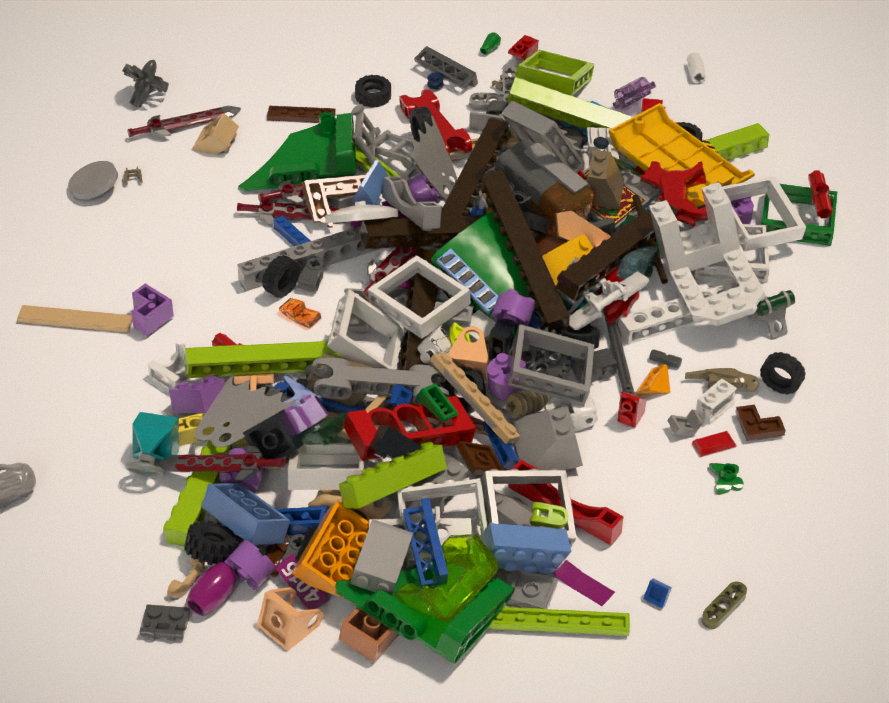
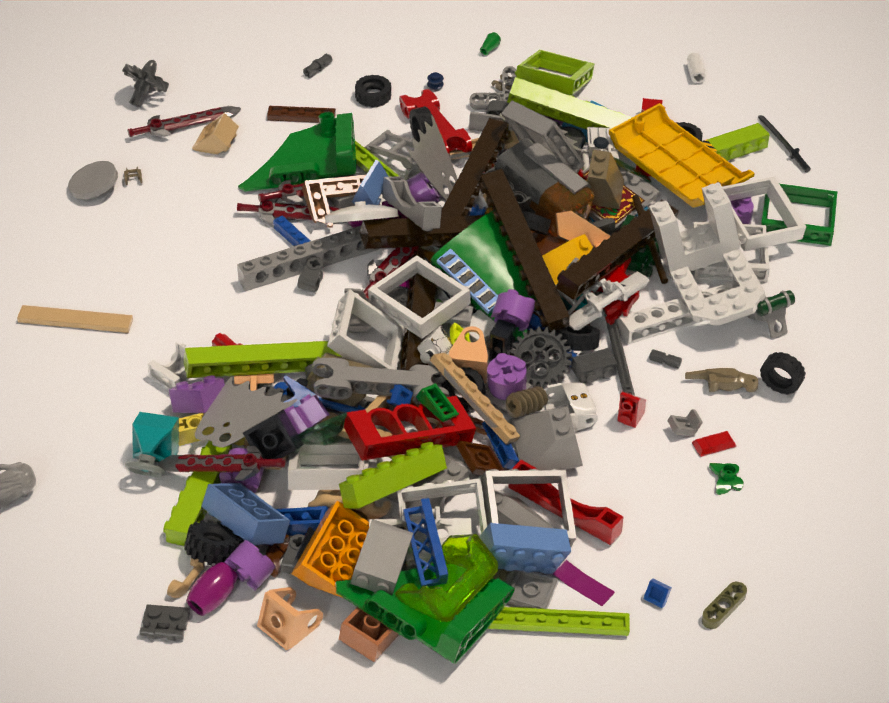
(150, 309): medium lavender brick -> none
(273, 272): black tyre -> none
(297, 312): clear orange slope -> none
(309, 596): magenta sticker -> none
(317, 65): none -> dark grey pin
(360, 132): light grey piece -> none
(391, 443): black slope -> none
(444, 64): dark grey fence -> none
(524, 48): red slope -> none
(548, 384): light grey window -> none
(556, 517): lime plate -> none
(632, 92): clear purple plate -> none
(635, 261): clear light blue slope -> none
(655, 382): light orange slope -> none
(674, 189): red animal -> none
(716, 401): white hinge -> none
(757, 427): reddish brown plate -> none
(794, 153): none -> black sword
(820, 194): red piece -> none

